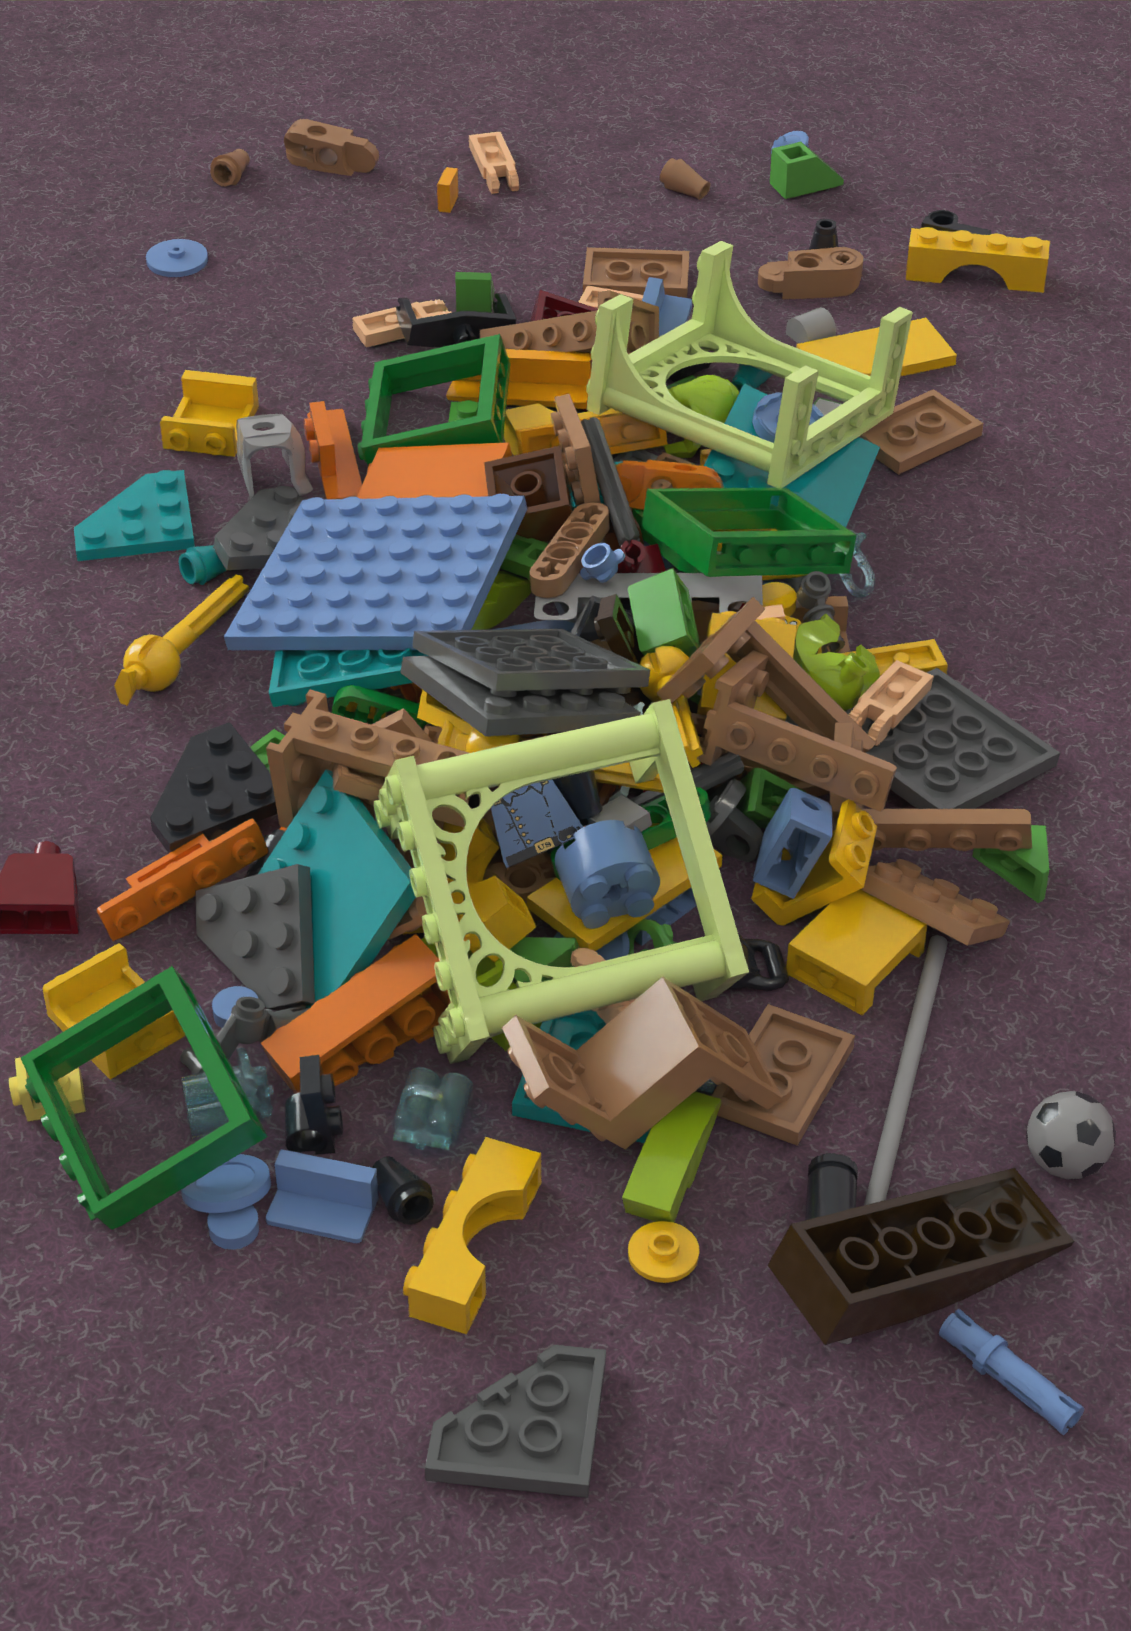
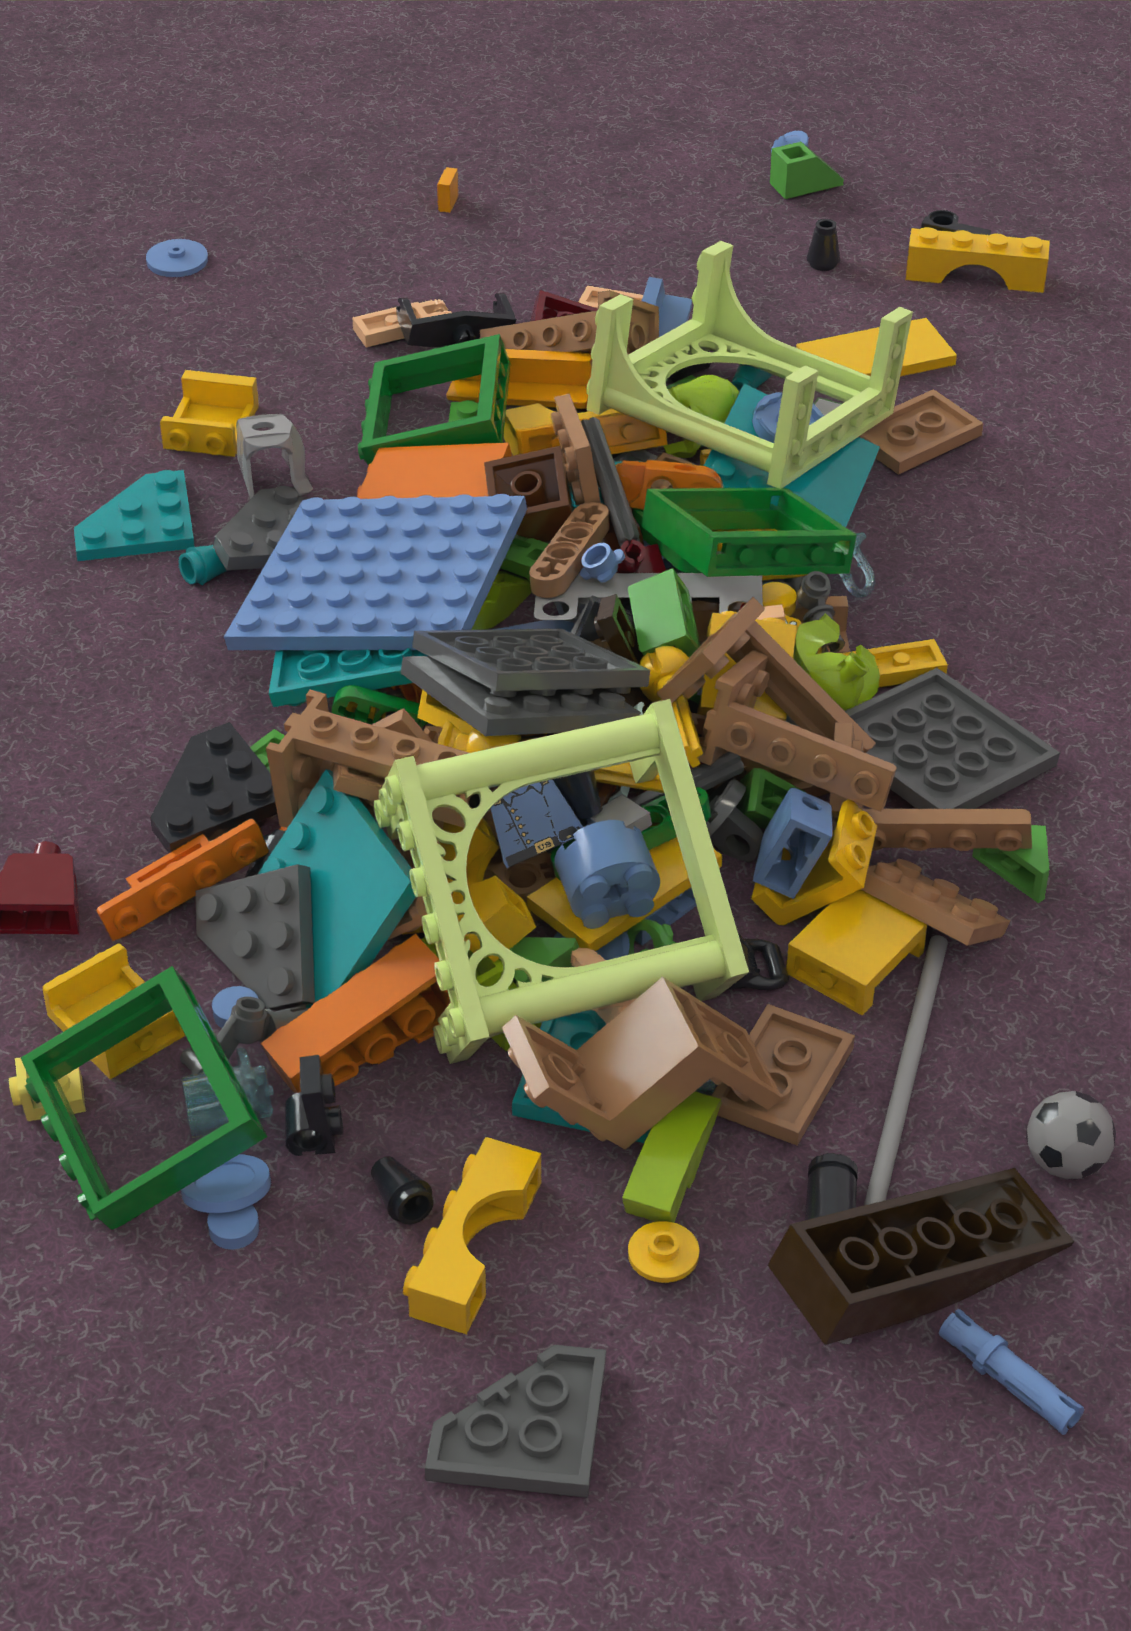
(155, 661): yellow piece -> none
(229, 167): medium nougat cone -> none
(323, 1196): medium blue panel -> none
(328, 148): medium nougat piece -> none
(332, 450): orange bracket -> none
(431, 1108): clear light blue piece -> none
(474, 292): bright green slope -> none
(494, 160): light nougat hinge -> none
(630, 268): medium nougat plate -> none
(683, 179): medium nougat cone -> none
(811, 326): light grey brick -> none
(813, 273): medium nougat piece -> none
(891, 698): light nougat hinge -> none

